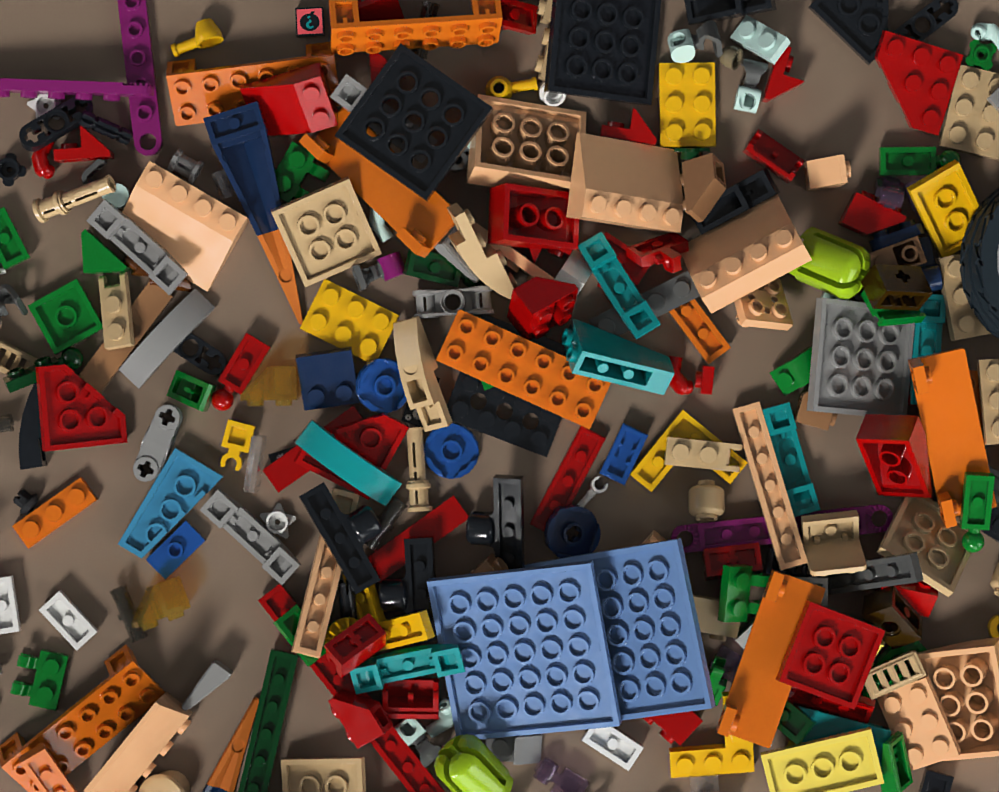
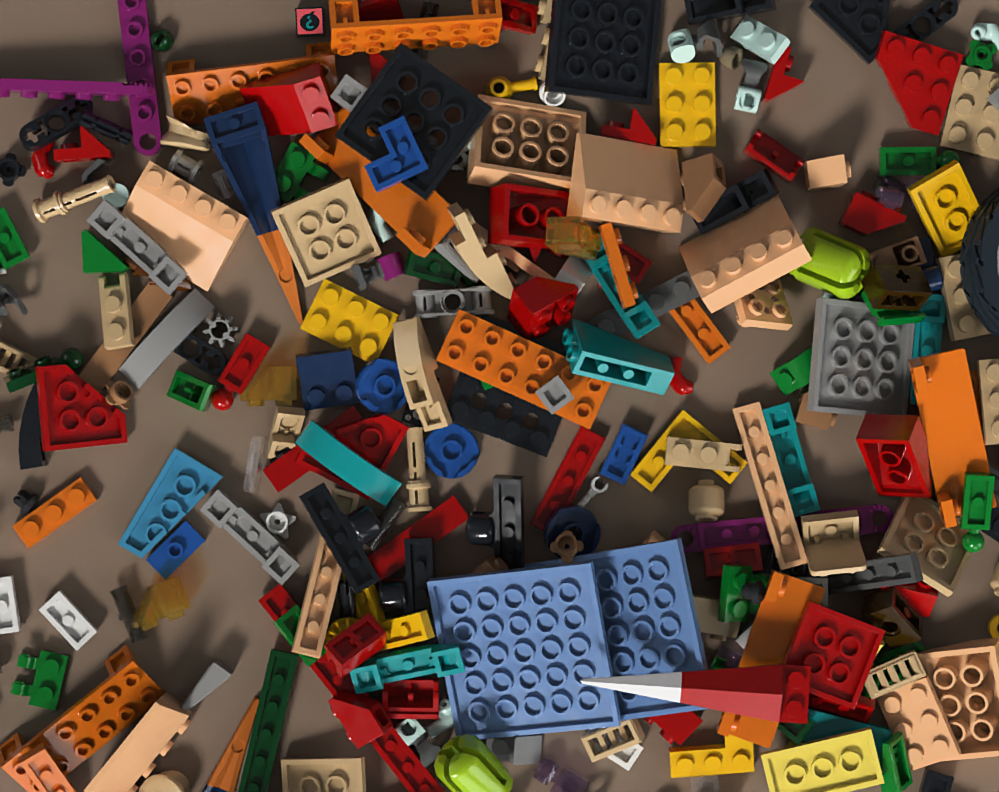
(38, 104): white plate -> none
(66, 316): green plate -> none
(119, 393): none -> medium nougat plate
(157, 442): light grey piece -> none
(166, 43): none -> dark green hinge
(184, 136): none -> tan piece
(206, 36): yellow bar -> none
(215, 324): none -> light grey gear
(237, 439): yellow plate -> none
(285, 429): none -> tan slope
(404, 157): none -> blue plate
(554, 394): none -> light grey plate
(563, 539): none -> medium nougat plate
(572, 237): none -> clear yellow slope
(618, 264): none -> orange plate
(635, 728): none -> tan slope
(660, 250): red hinge -> none
(690, 153): dark green plate -> none
(704, 380): red plate -> none
(754, 591): none -> black piece
(759, 691): none -> red plate
(884, 238): dark blue plate -> none

